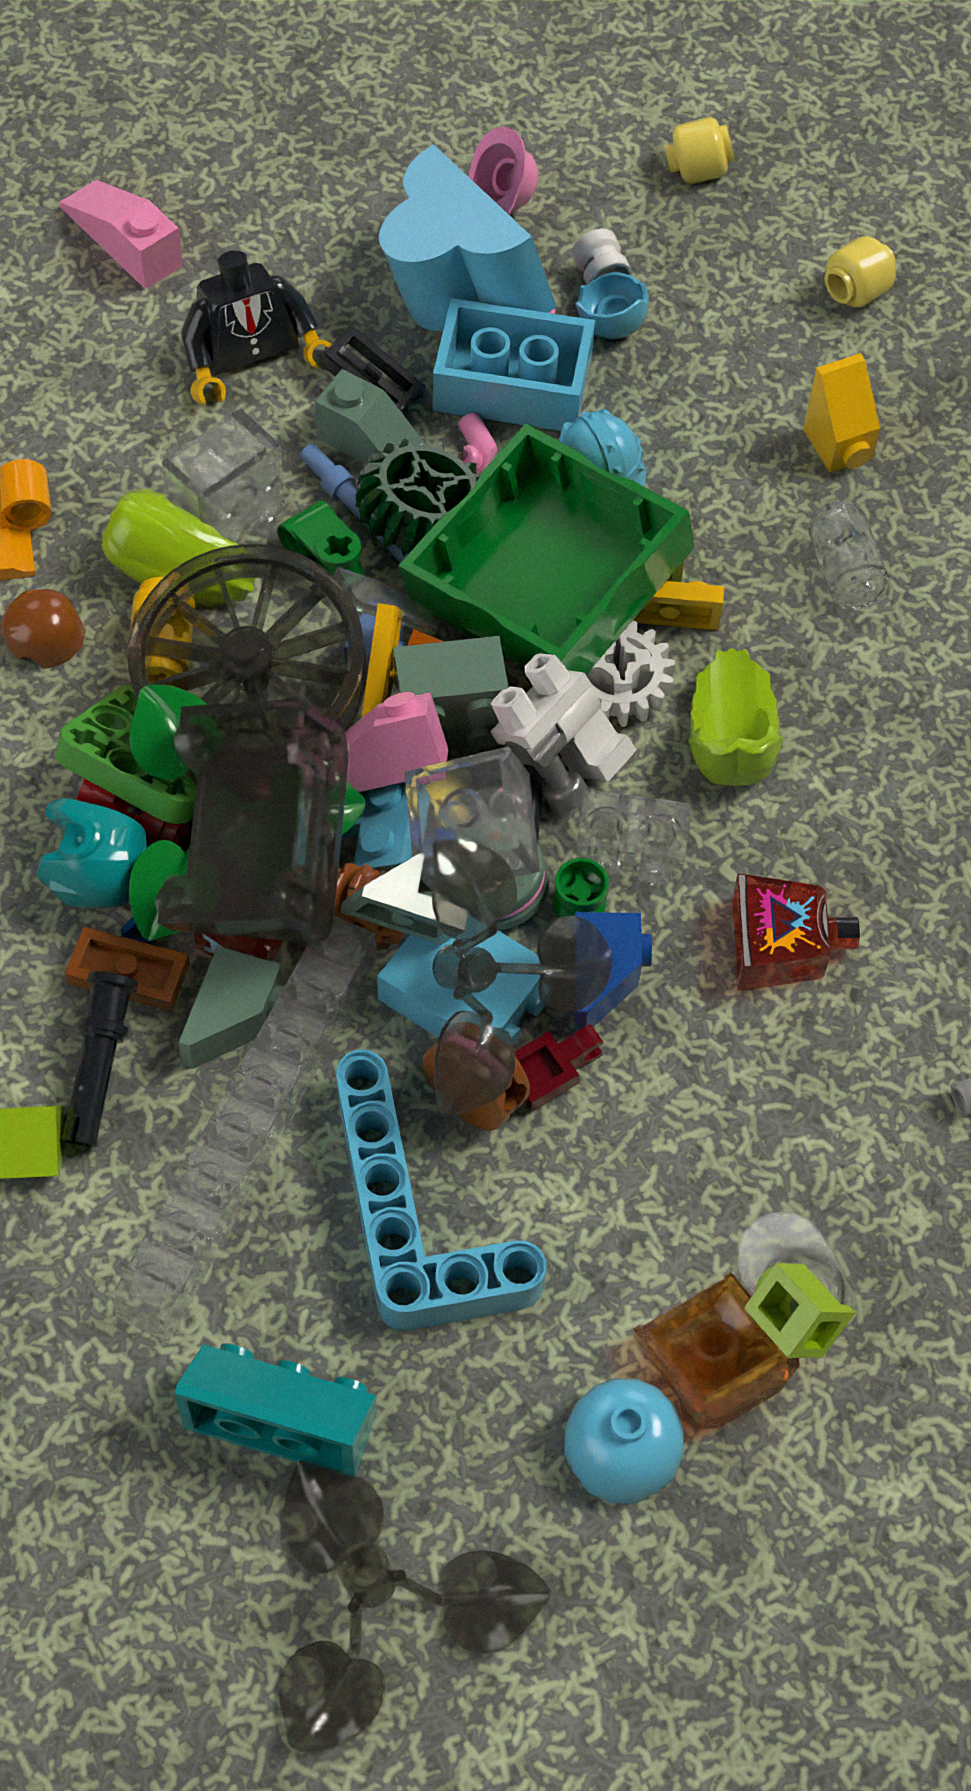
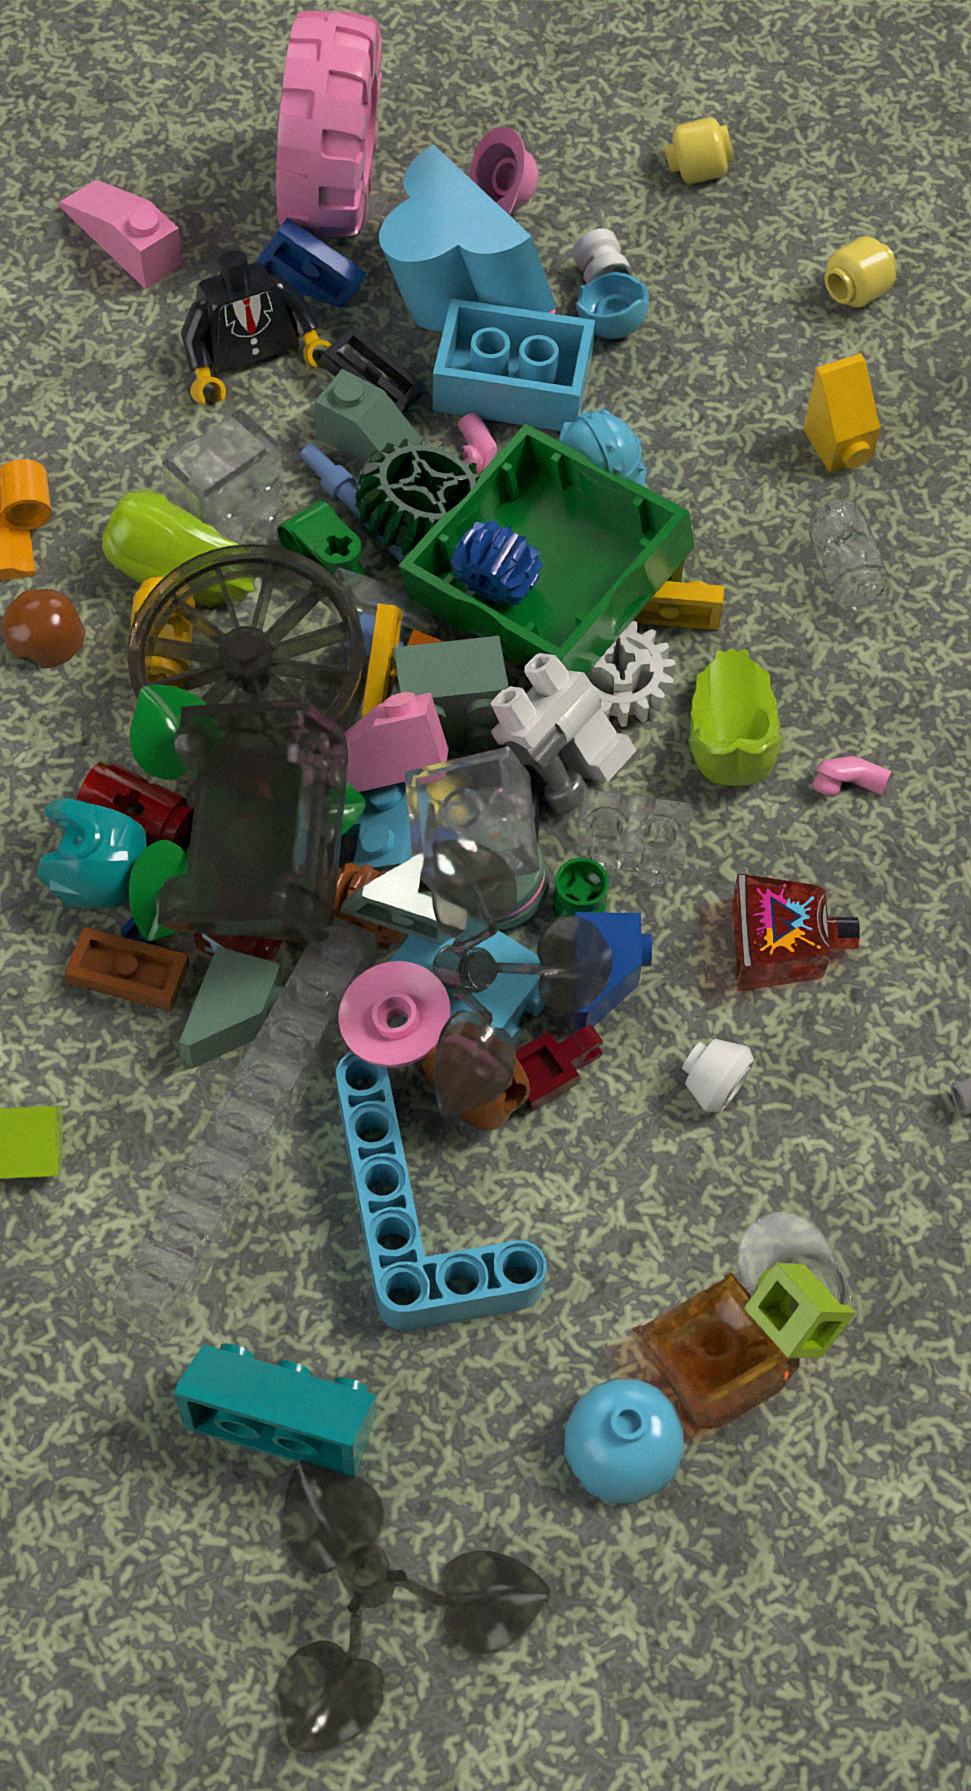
(100, 751): bright green beam -> none
(102, 1031): black pin -> none
(310, 265): none -> blue wing
(328, 122): none -> bright pink wheel
(391, 992): none -> bright pink dish
(496, 563): none -> blue gear
(717, 1072): none -> white cone
(853, 770): none -> bright pink arm

